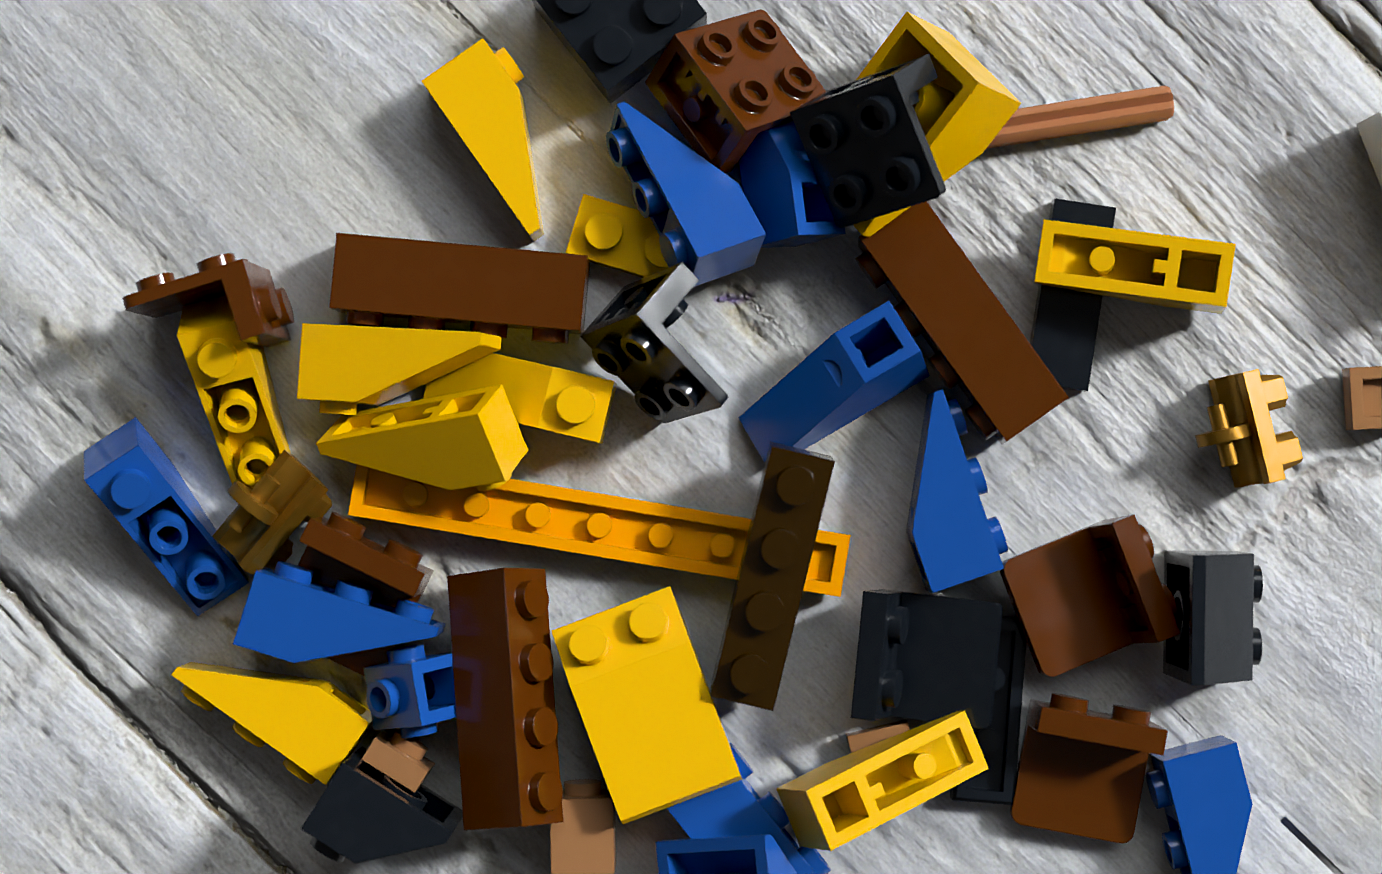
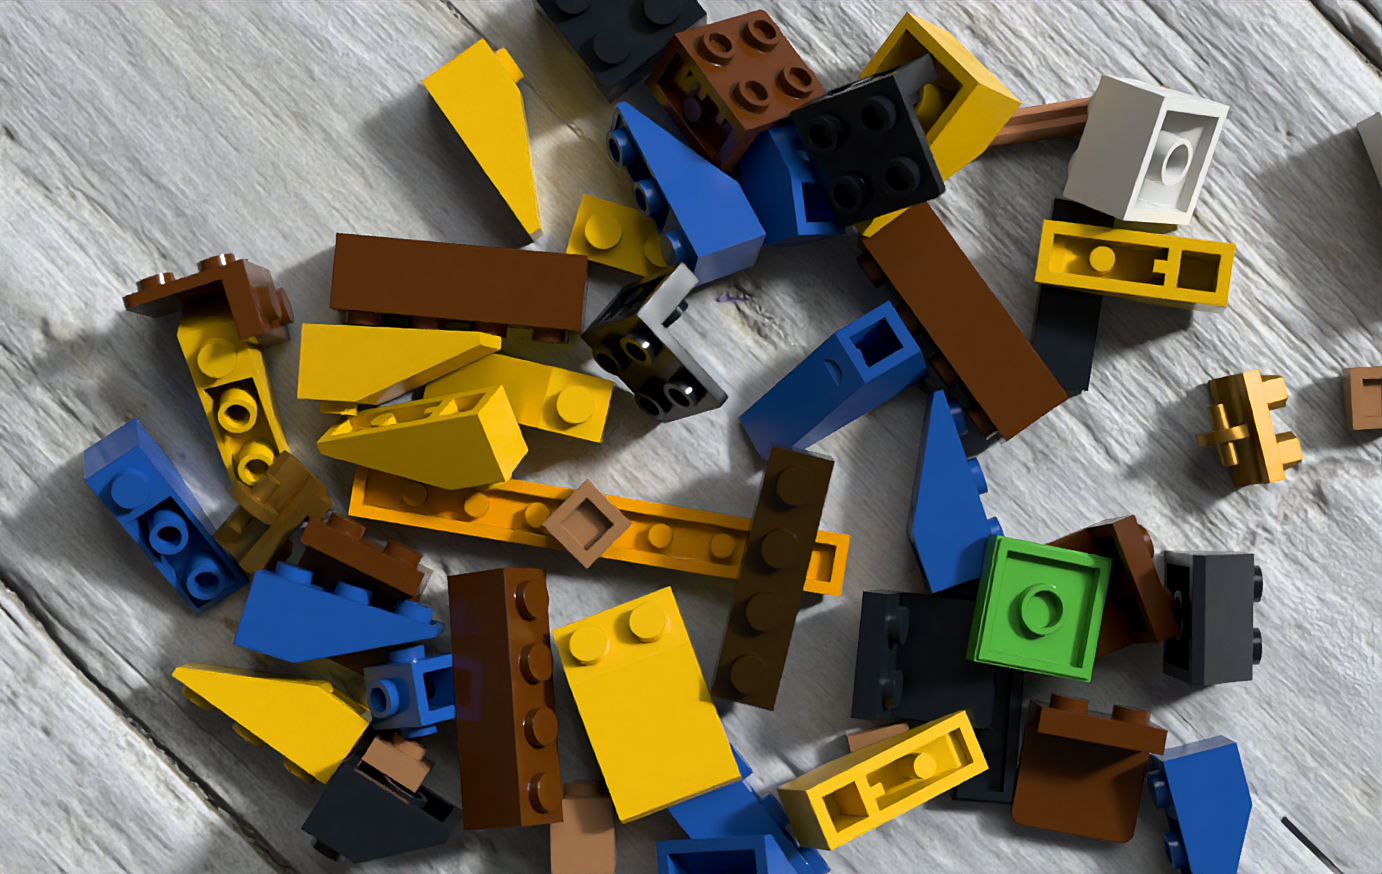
(587, 524): none -> medium nougat plate
(1039, 608): none -> bright green tile
(1144, 151): none -> white slope

